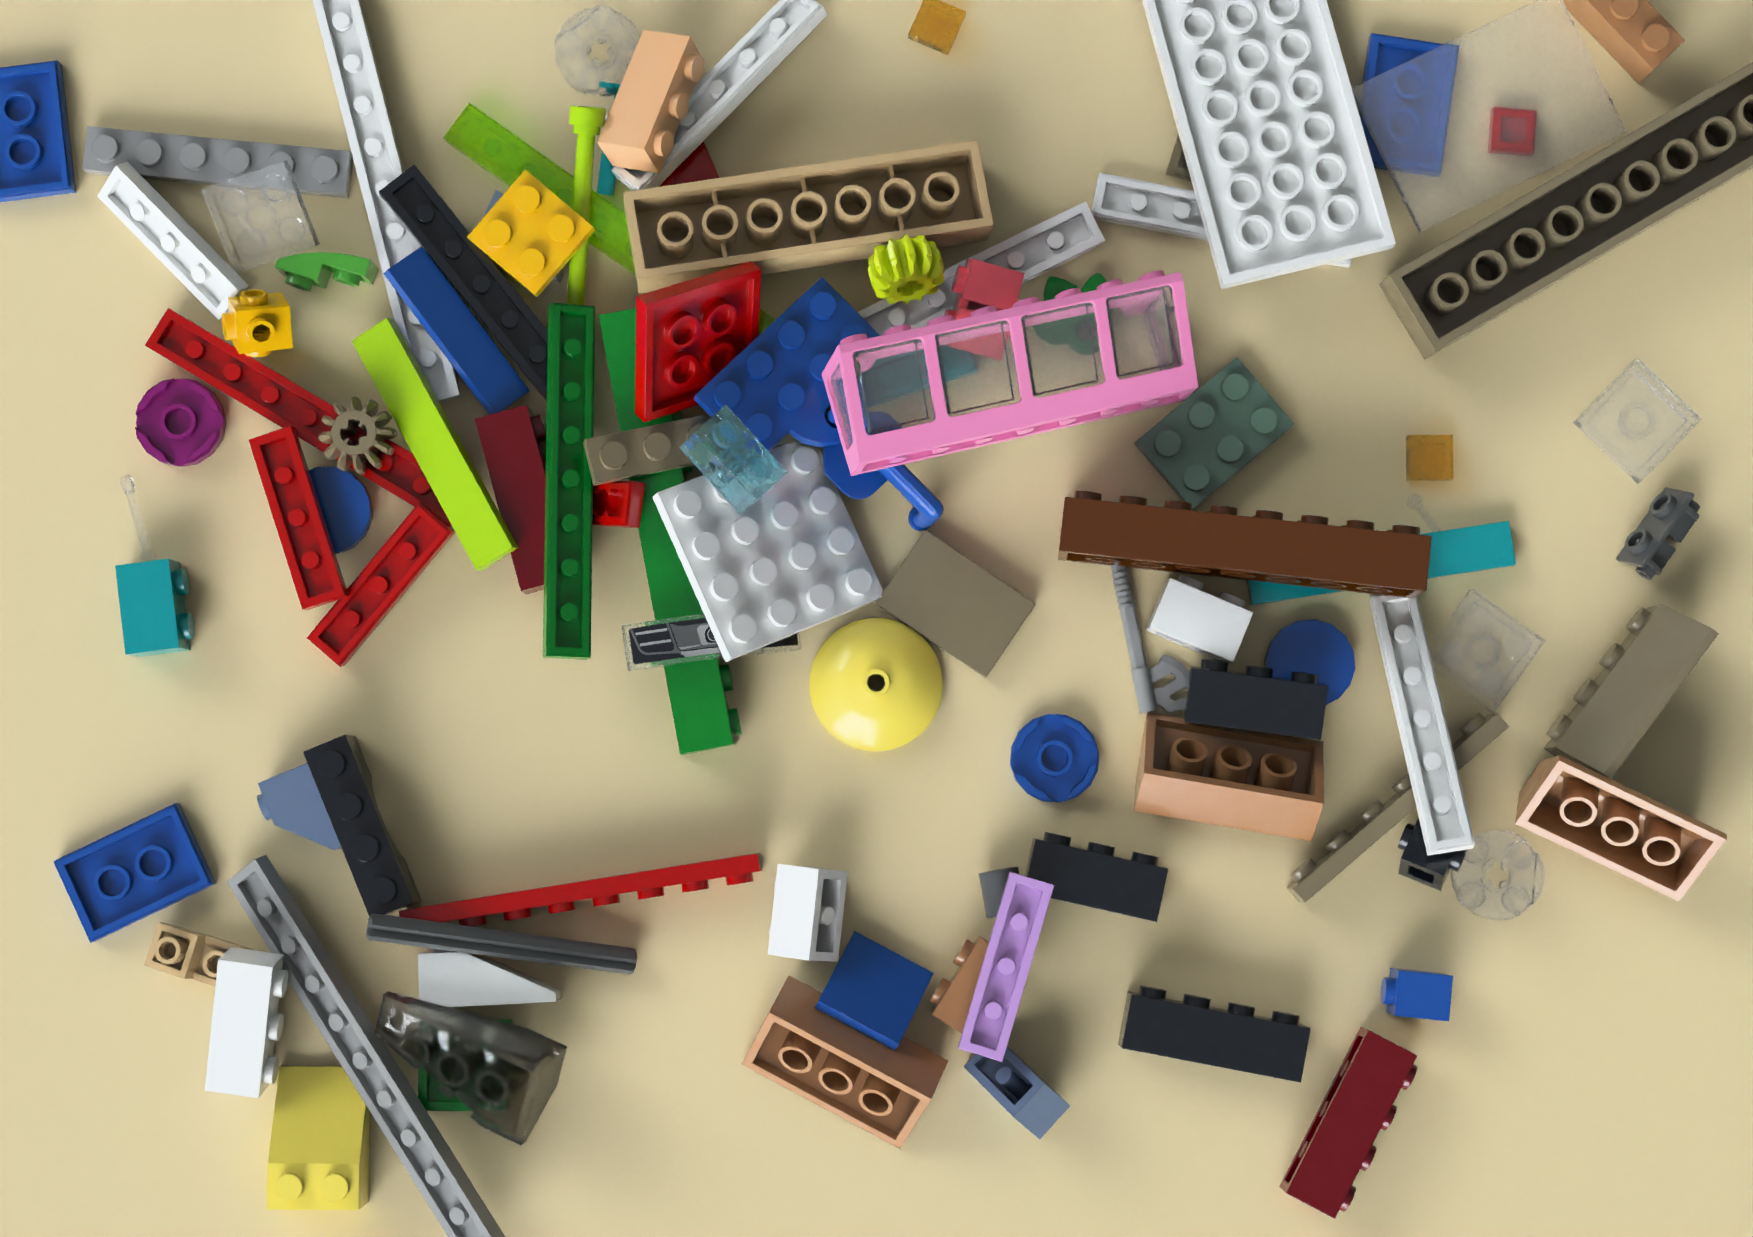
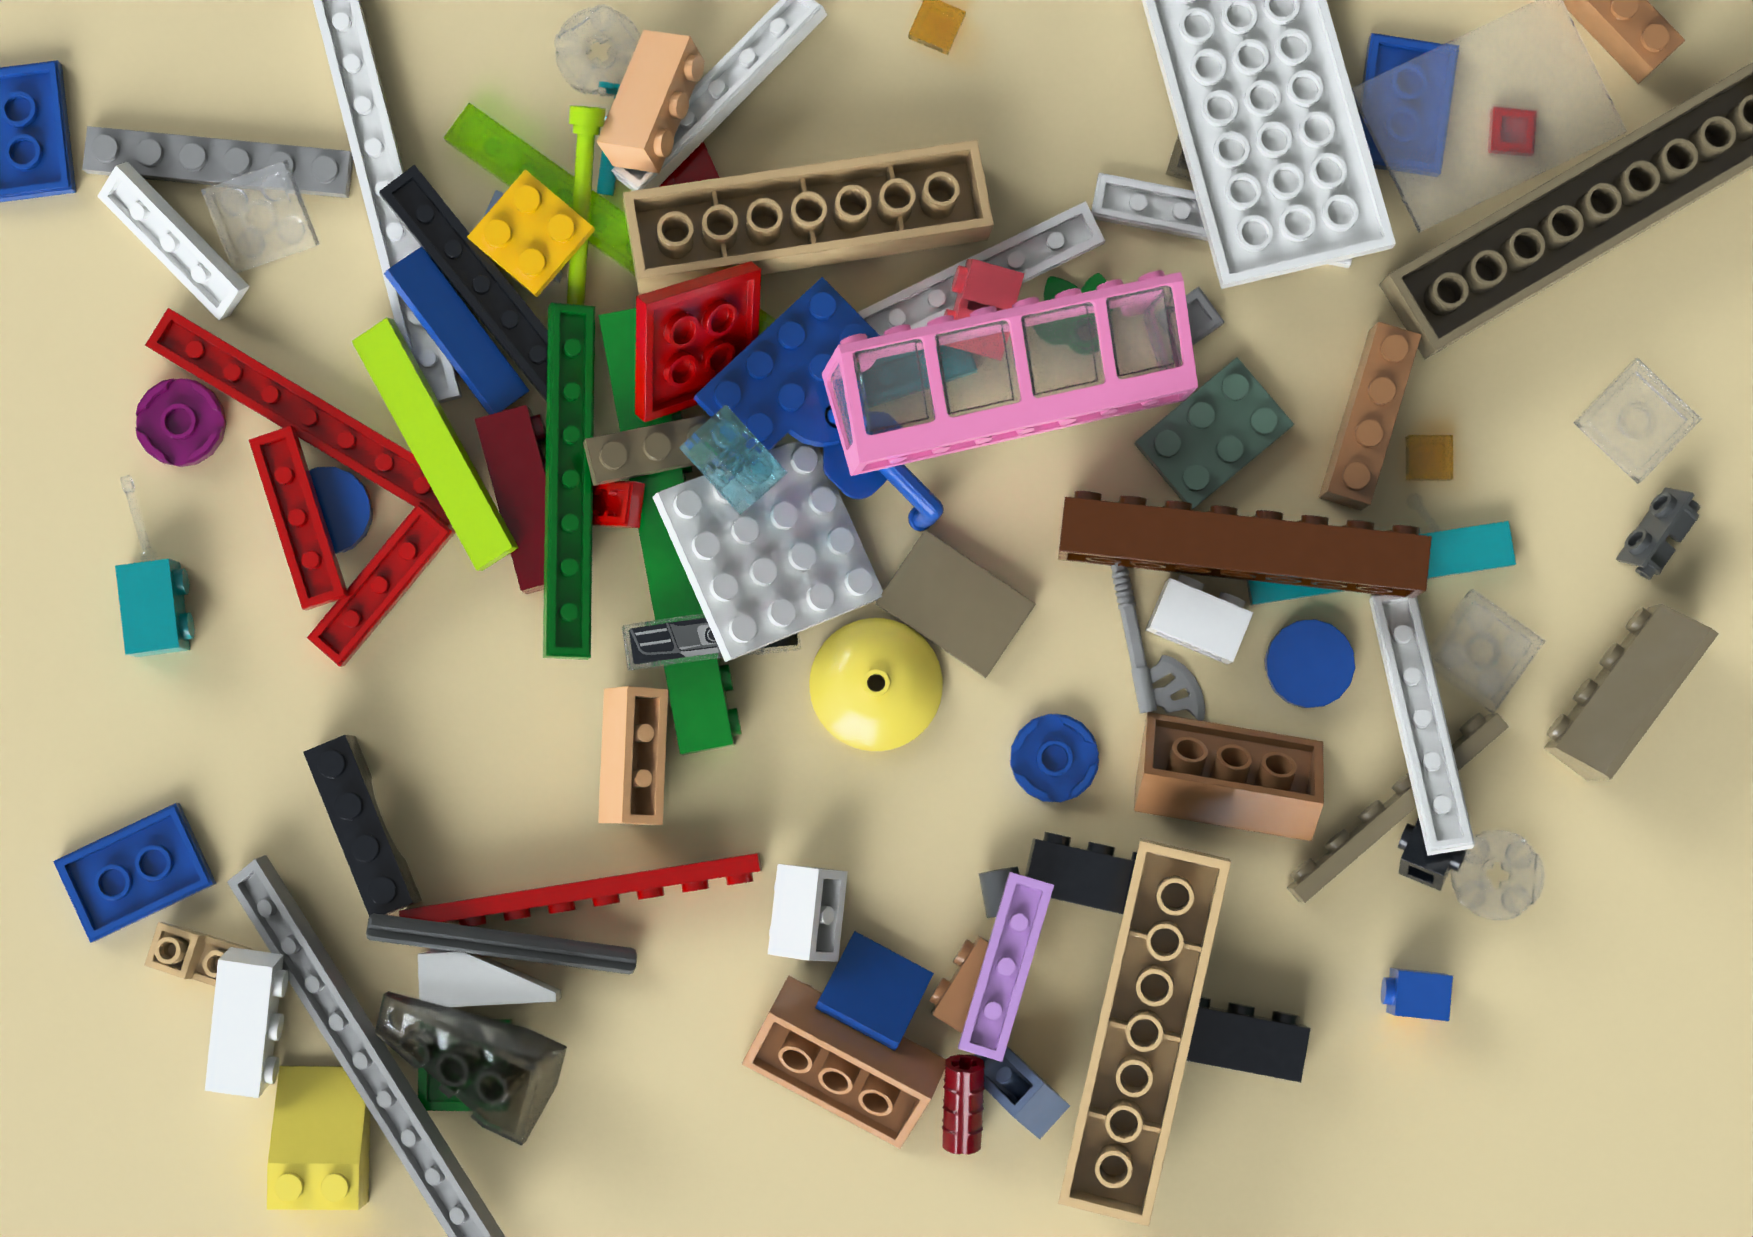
(258, 322): yellow brick -> none
(297, 806): sand blue slope -> none
(315, 269): bright green slope -> none
(346, 425): dark tan gear -> none
(633, 756): none -> light nougat brick
(906, 269): neon yellow gear -> none
(963, 1104): none -> dark red axle
(1144, 1032): none -> tan brick
(1202, 315): none -> light grey tile
(1256, 700): black brick -> none
(1349, 1122): dark red brick -> none
(1370, 416): none -> medium nougat brick
(1616, 826): medium nougat slope -> none

